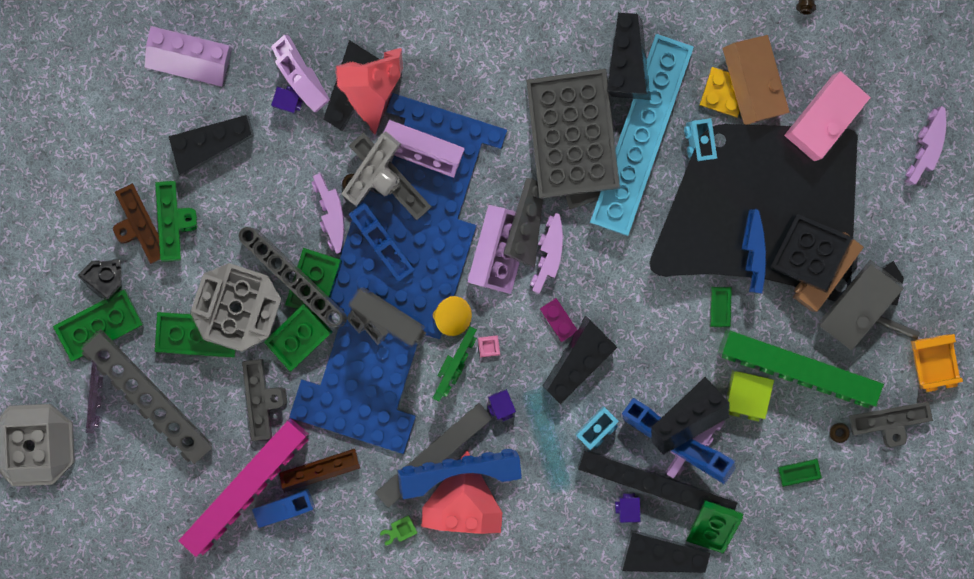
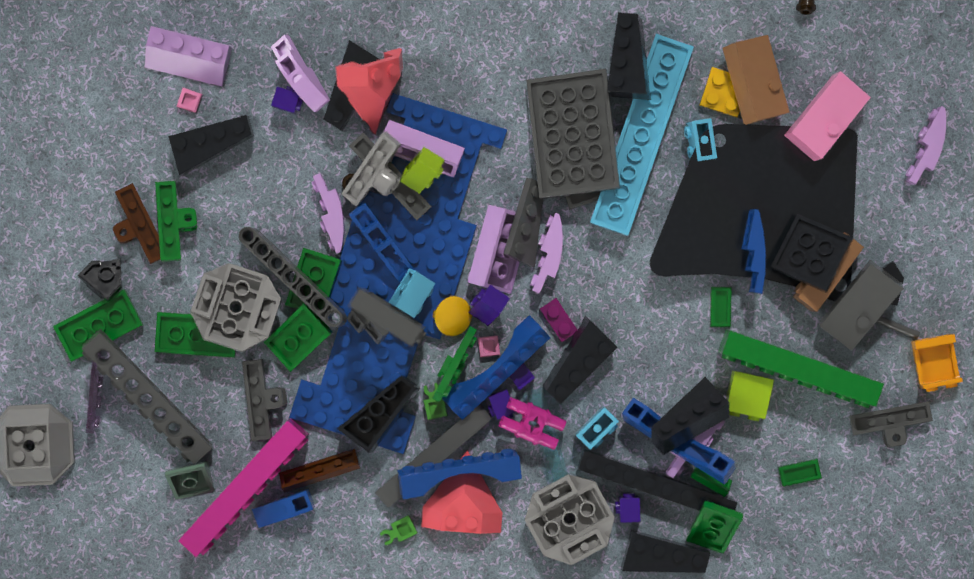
(189, 100): none -> bright pink tile
(190, 480): none -> sand green slope
(378, 416): none -> black wedge
(412, 293): none -> medium azure brick
(422, 170): none -> lime brick
(434, 408): none -> bright green plate
(488, 304): none -> dark purple brick
(522, 376): none -> dark purple bracket
(524, 343): none -> blue arch
(532, 433): none -> dark pink pin
(569, 540): none -> light grey piece
(710, 482): none -> green tile
(846, 432): dark brown plate -> none

